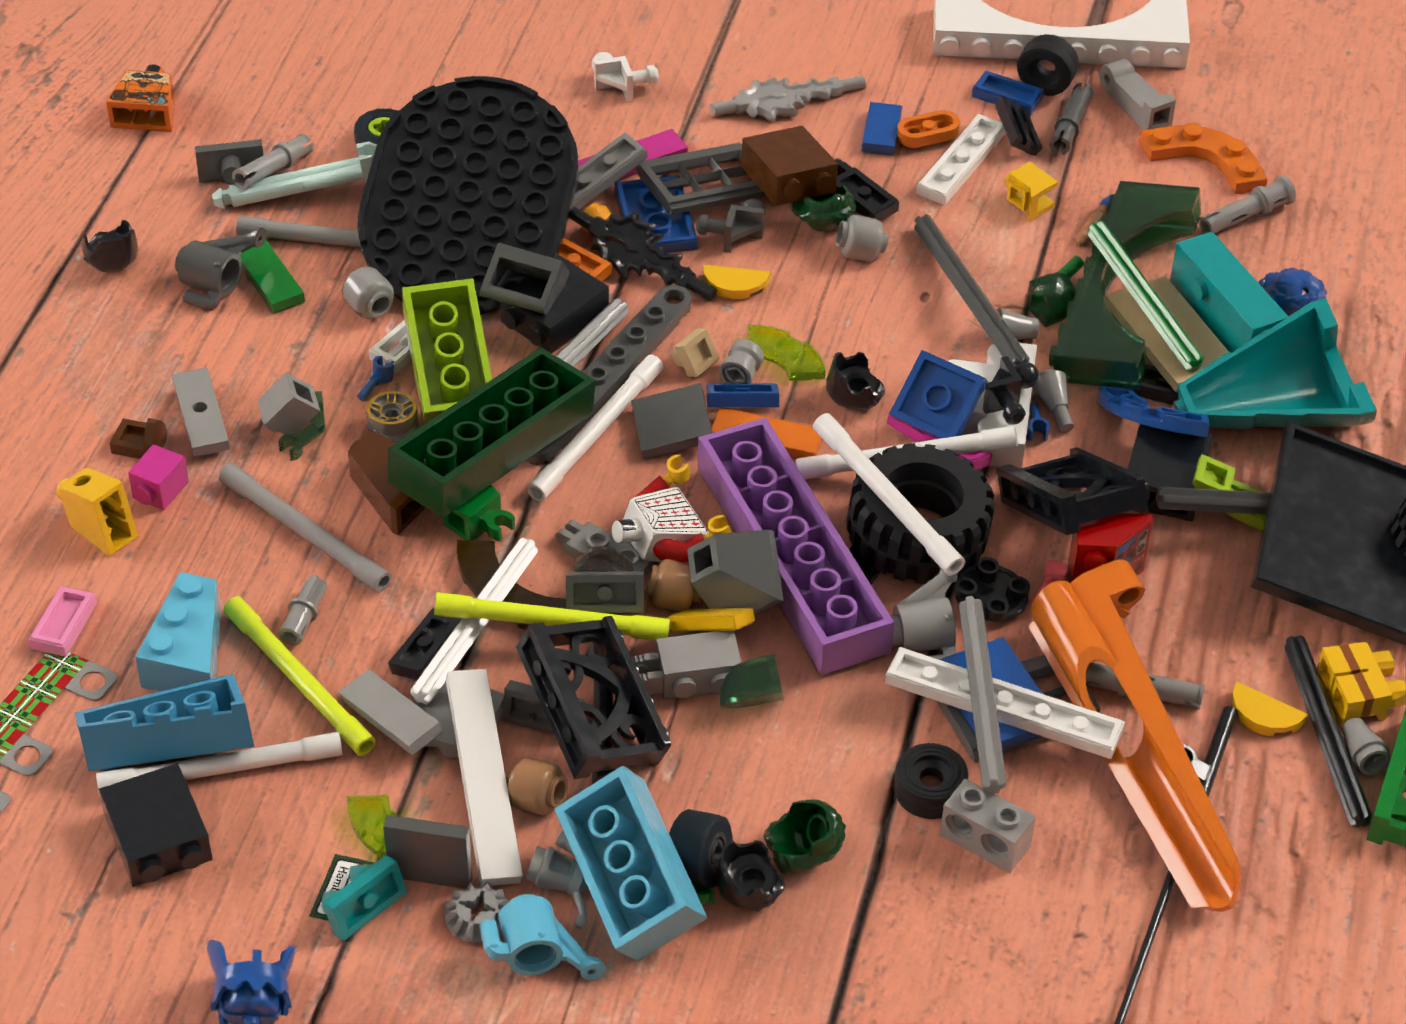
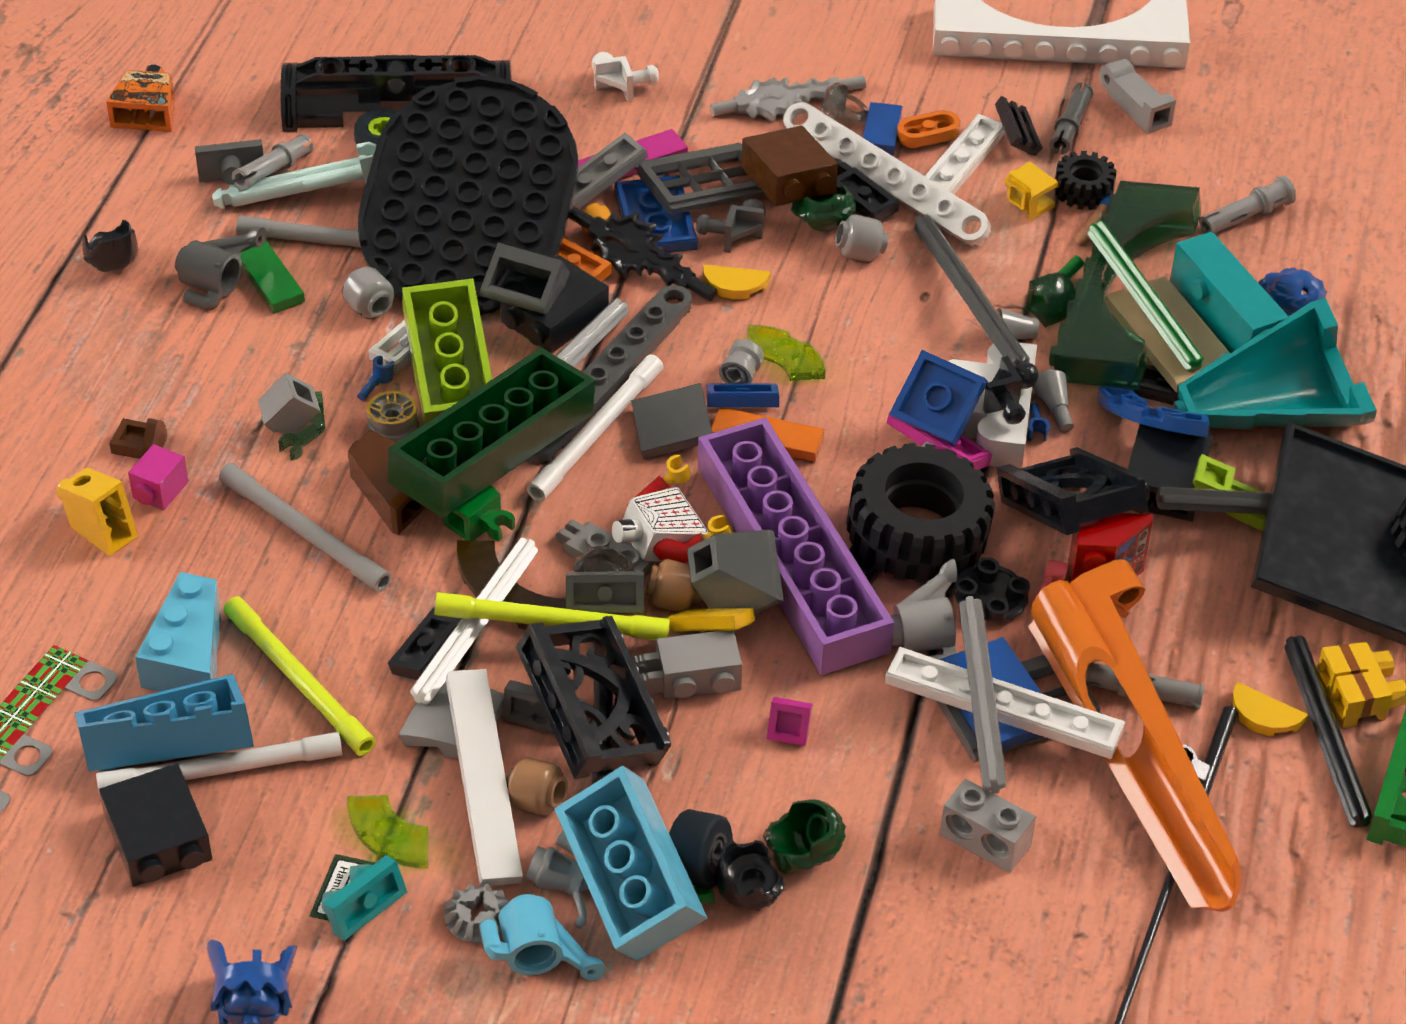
(62, 621): bright pink tile -> none
(200, 412): light grey tile -> none
(302, 610): light grey axle -> none
(325, 87): none -> black piece
(390, 712): light grey tile -> none
(429, 850): dark grey tile -> none
(695, 352): tan tile -> none
(752, 683): clear green brick -> none
(789, 721): none -> dark pink tile
(835, 106): none -> clear smoke piece
(852, 383): black hair -> none
(894, 176): none -> white plate
(922, 761): black tyre -> none
(936, 546): white piece -> none
(984, 441): white piece -> none
(993, 86): blue tile -> none
(1054, 50): black tyre -> none
(1071, 176): none -> black tyre
(1219, 148): orange plate -> none
(1365, 748): light grey cone -> none

